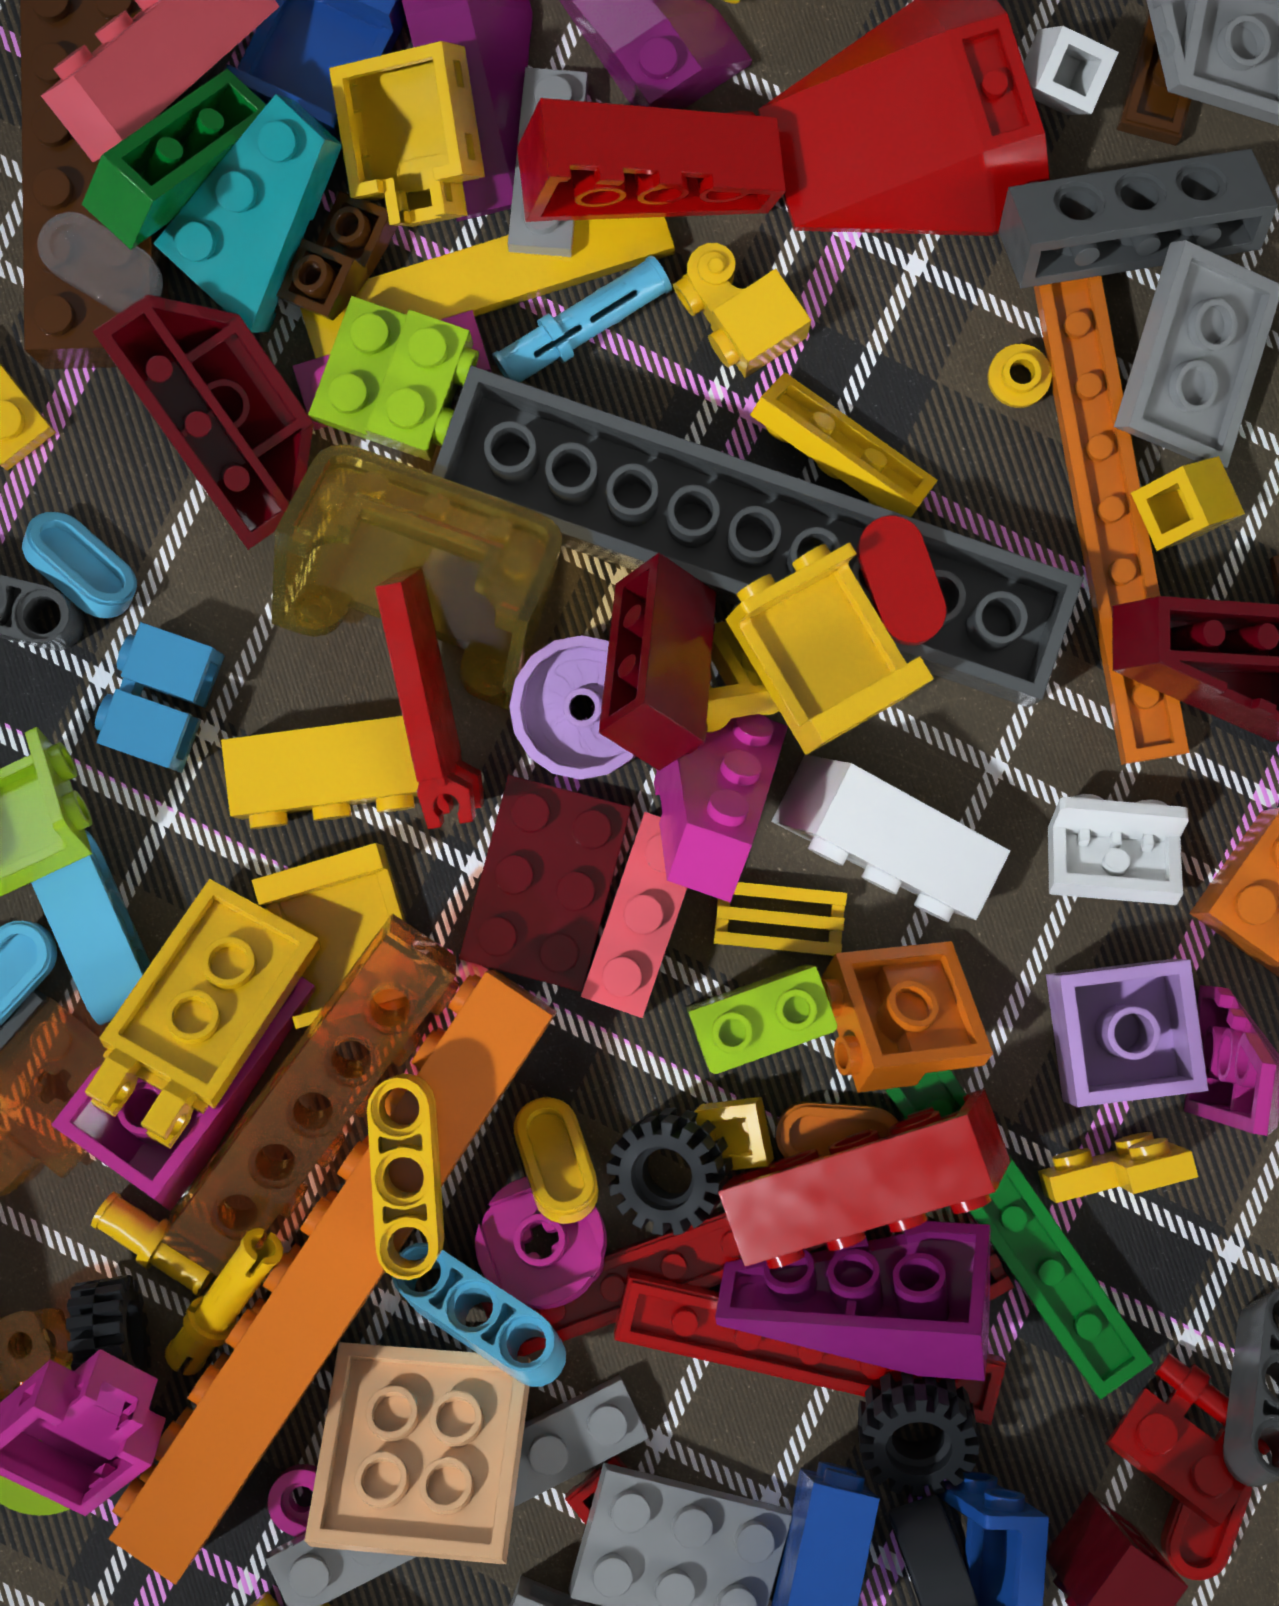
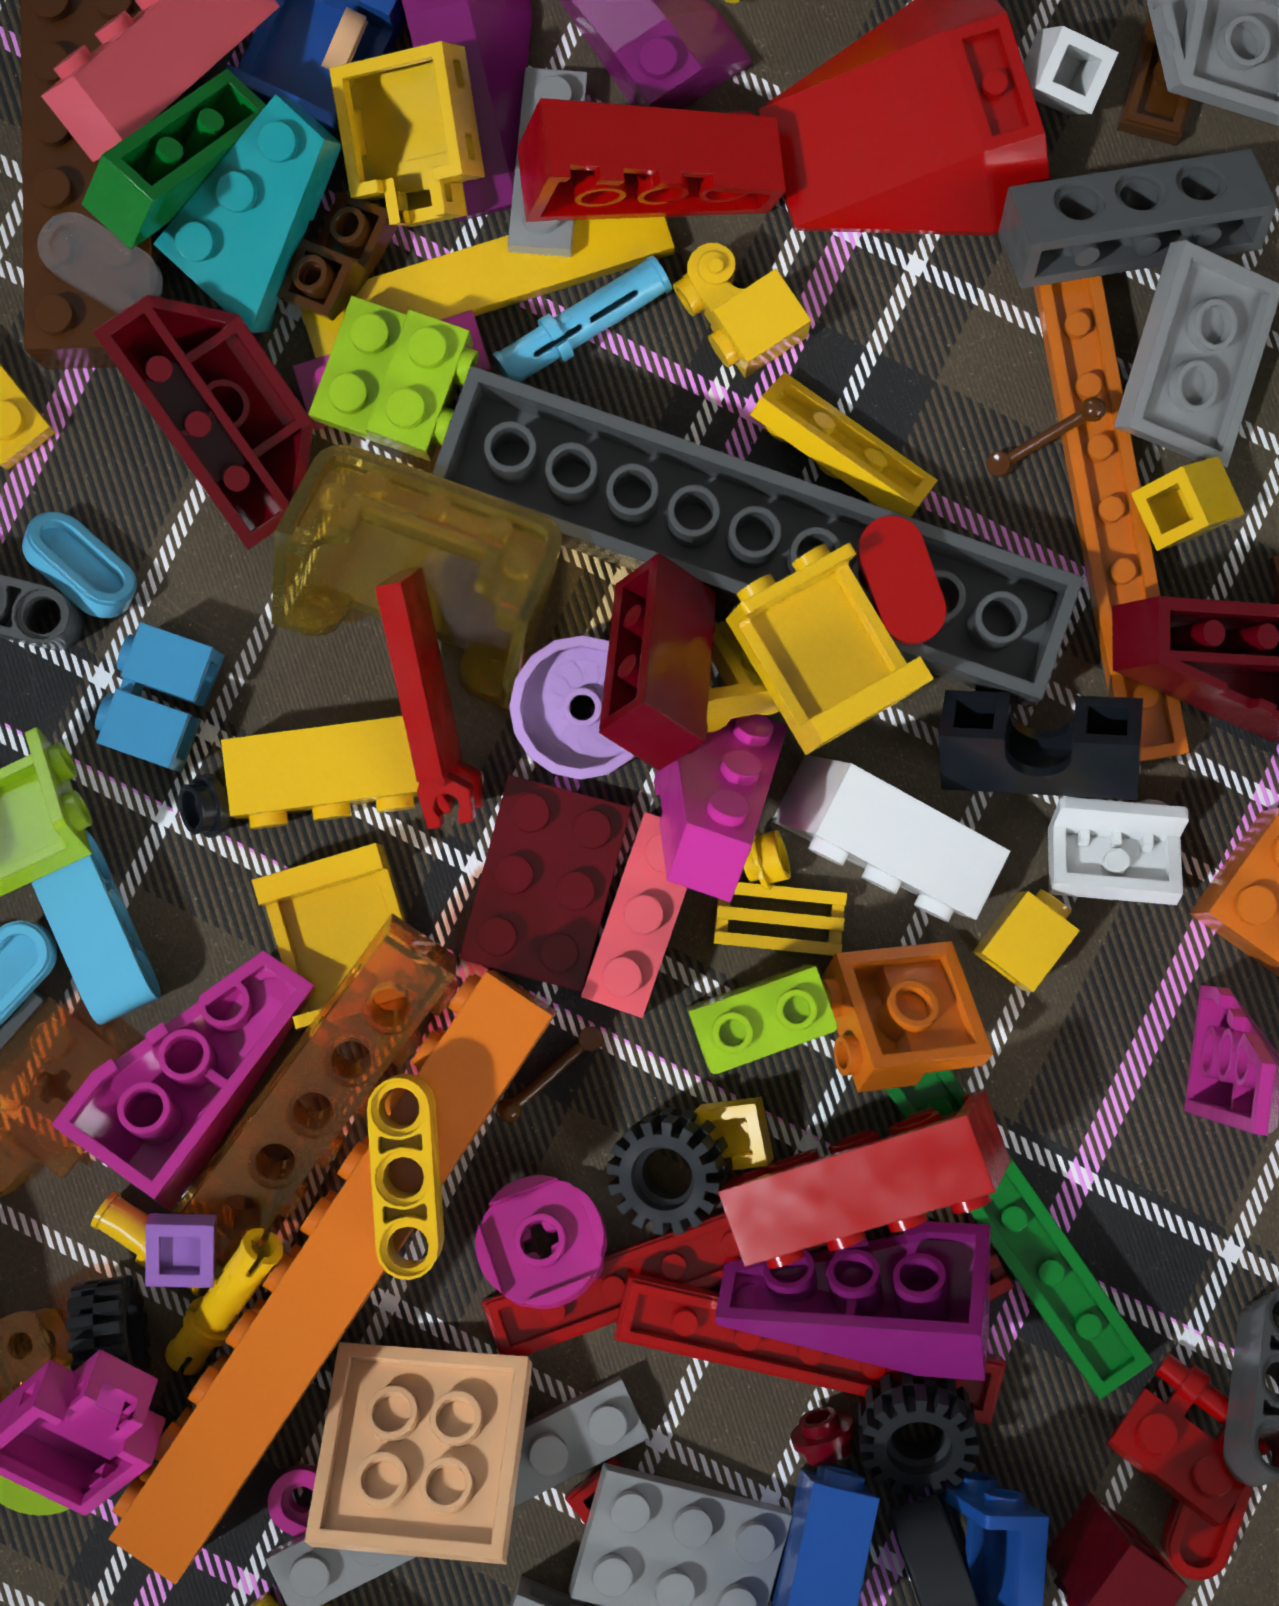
(180, 1250): none -> medium lavender plate
(200, 1009): yellow tile -> none
(205, 806): none -> black plate
(345, 39): none -> light nougat tile
(501, 1334): medium azure beam -> none
(556, 1160): yellow tile -> none
(589, 1040): none -> reddish brown hinge
(767, 859): none -> yellow plate
(822, 1124): orange tile -> none
(823, 1436): none -> dark red plate
(993, 752): none -> black arch
(1001, 463): none -> reddish brown hinge
(1008, 390): yellow plate -> none
(1027, 938): none -> yellow brick
(1127, 1032): lavender brick -> none
(1135, 1165): yellow plate -> none

